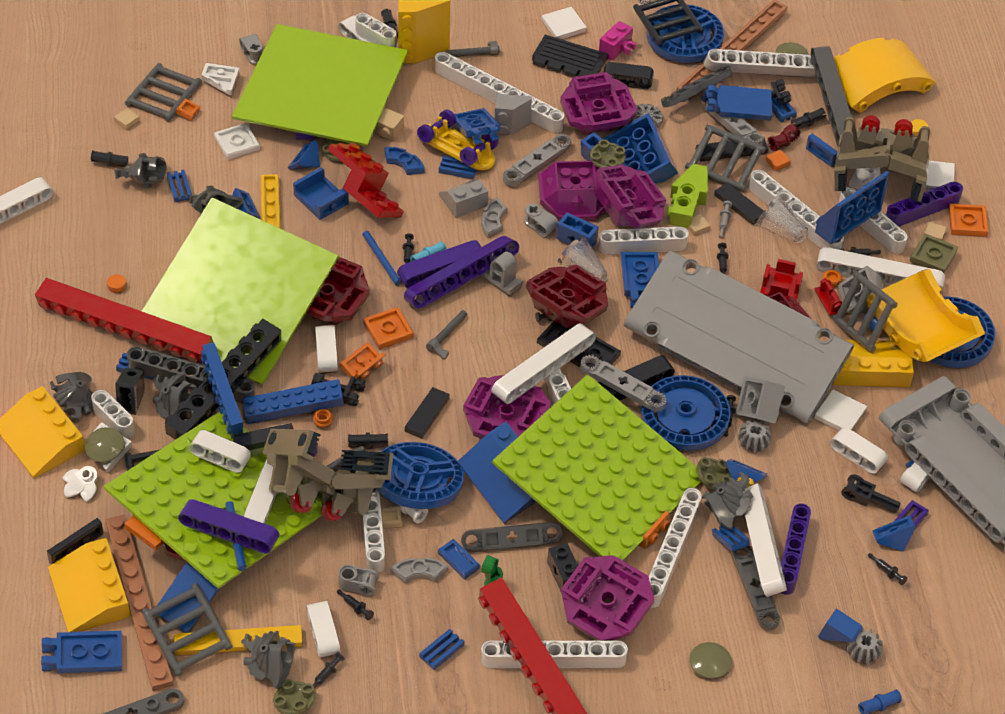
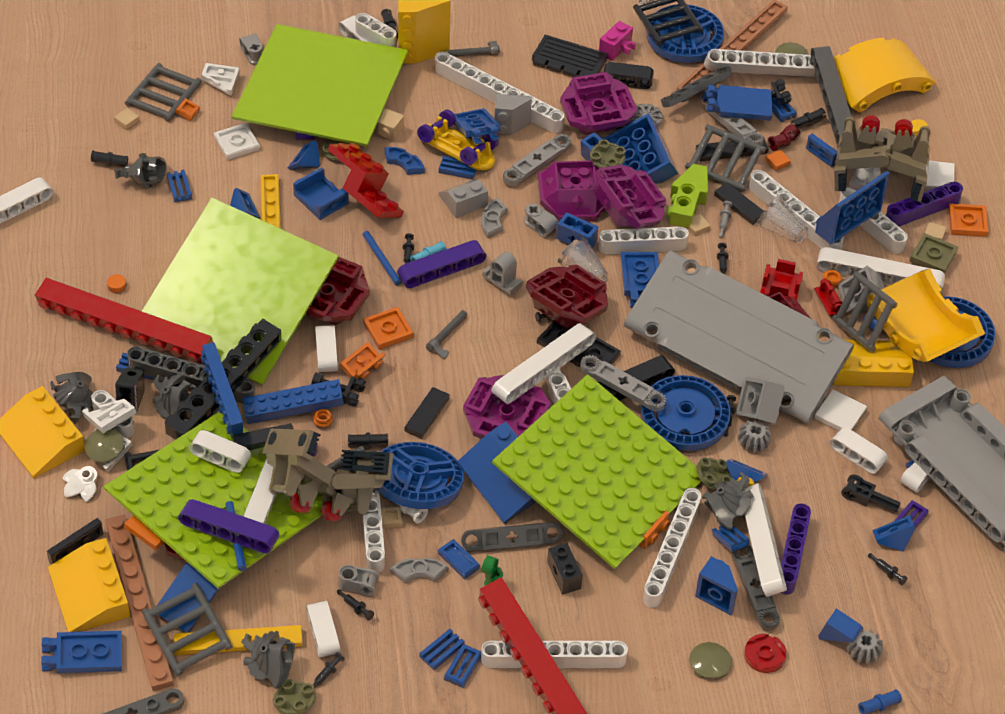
(110, 414): none -> white wing
(200, 201): dark grey helmet -> none
(453, 272): dark purple beam -> none
(456, 679): none -> blue tile
(563, 23): white tile -> none
(601, 580): magenta piece -> none
(717, 585): none -> blue slope
(765, 653): none -> red tile
(868, 252): black piece -> none

